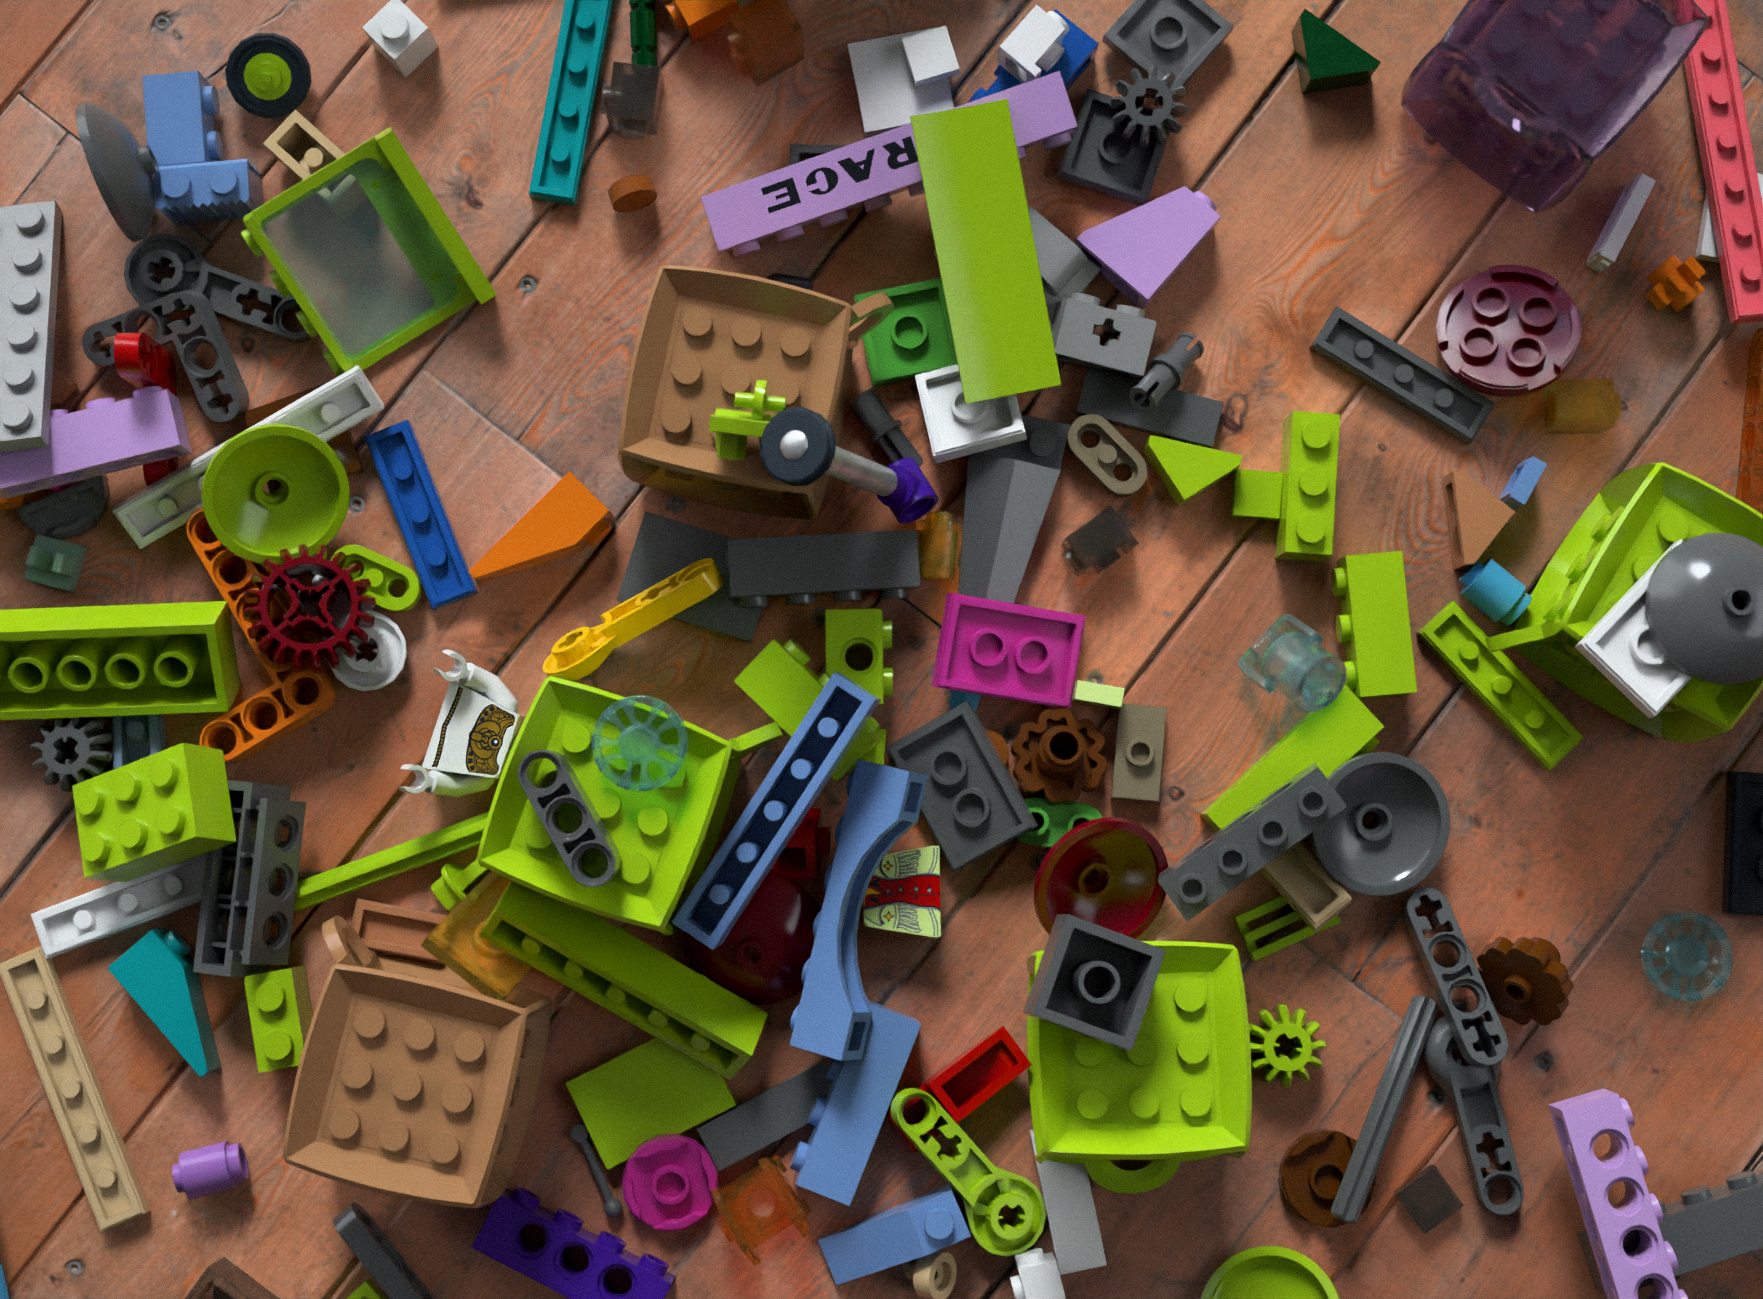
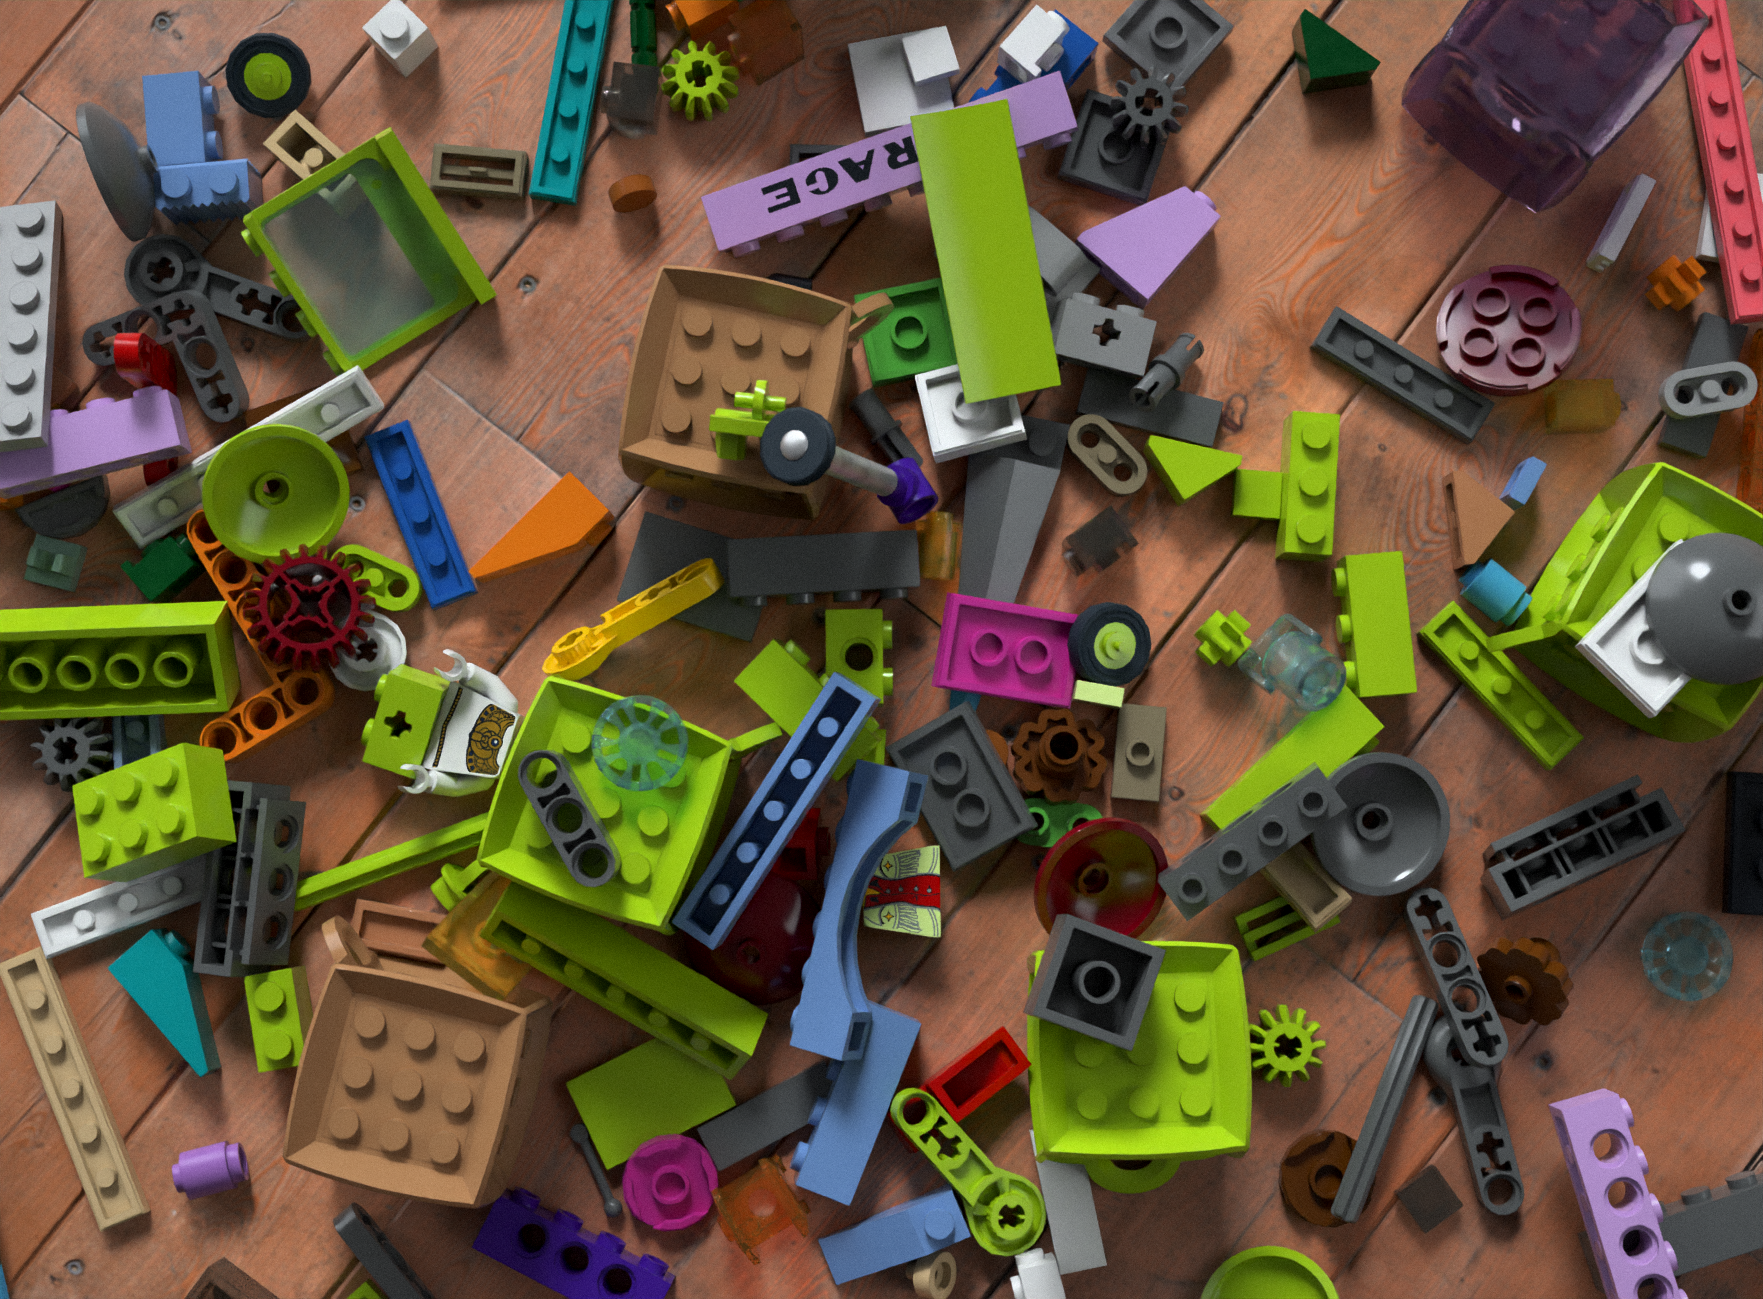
(165, 569): none -> dark green brick
(421, 699): none -> lime brick
(517, 176): none -> dark tan tile
(718, 78): none -> lime gear
(1109, 644): none -> black wheel
(1222, 638): none -> lime gear
(1582, 856): none -> dark grey brick
(1705, 390): none -> light grey plate
(1711, 343): none -> dark grey tile

